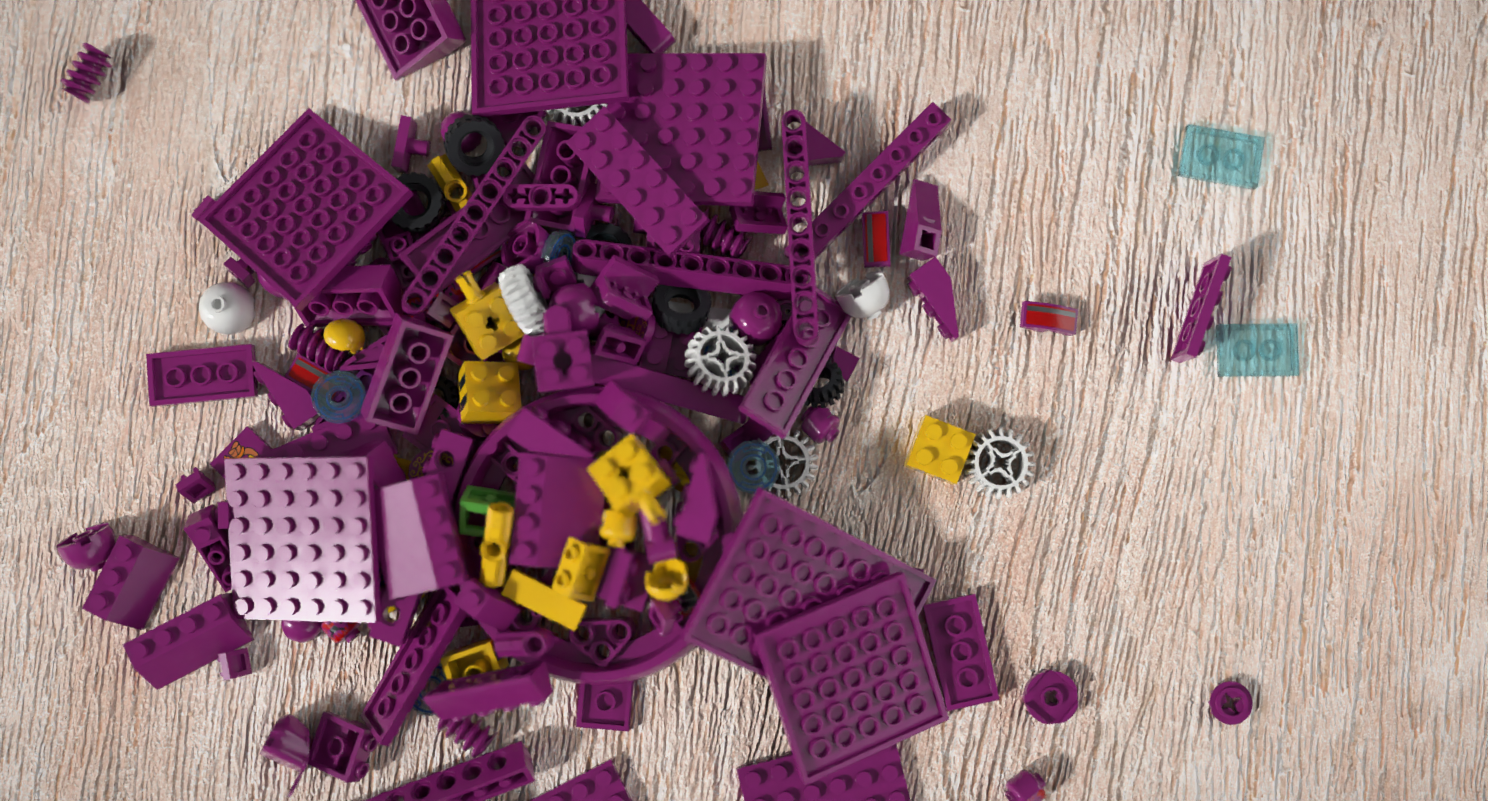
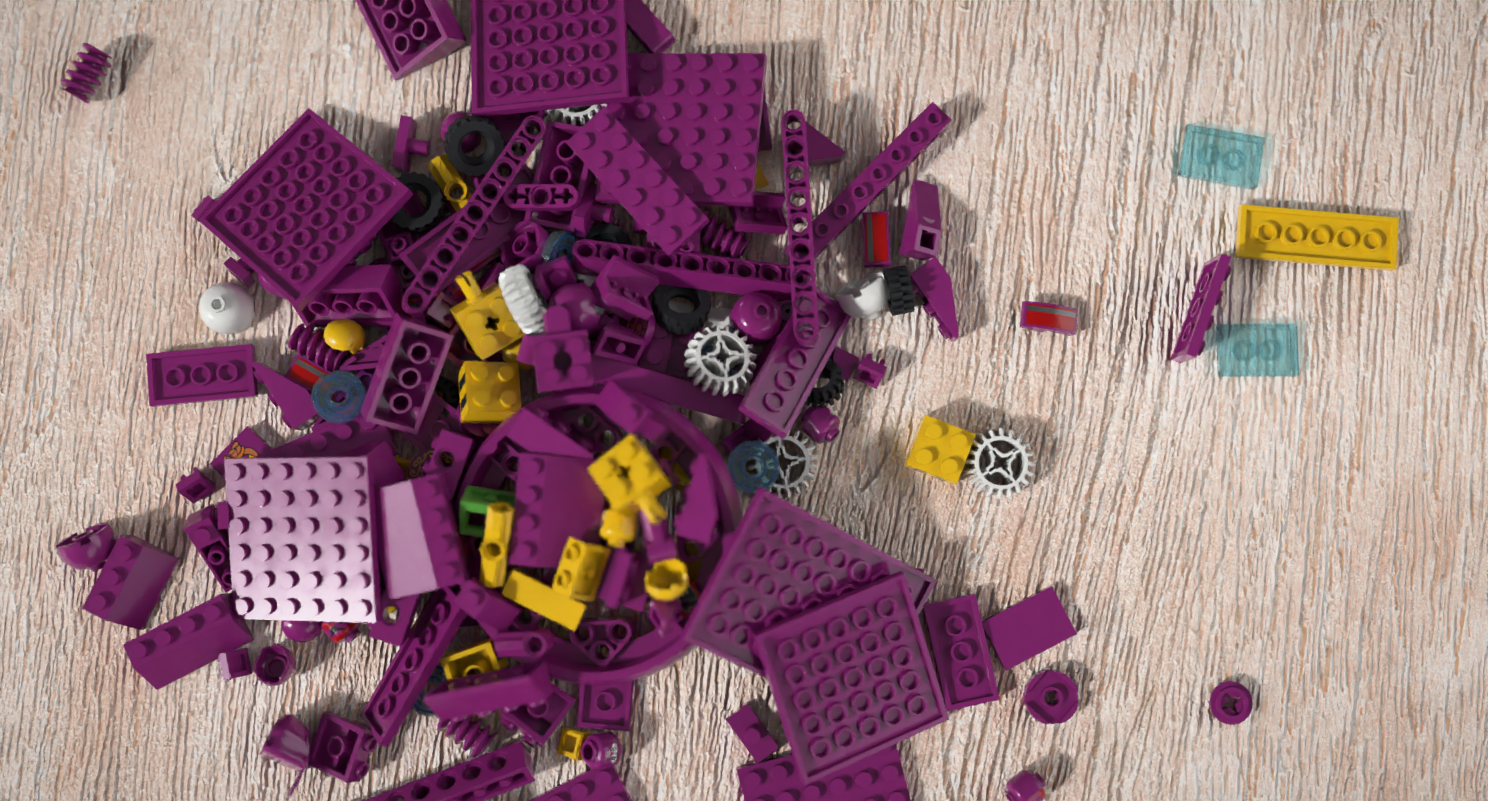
(275, 665): none -> magenta hair
(539, 721): none -> magenta plate
(571, 742): none -> yellow slope
(601, 750): none -> magenta head
(752, 732): none -> magenta tile
(869, 371): none -> magenta tile
(900, 289): none -> black tyre
(1028, 627): none -> magenta tile
(1317, 237): none -> yellow plate

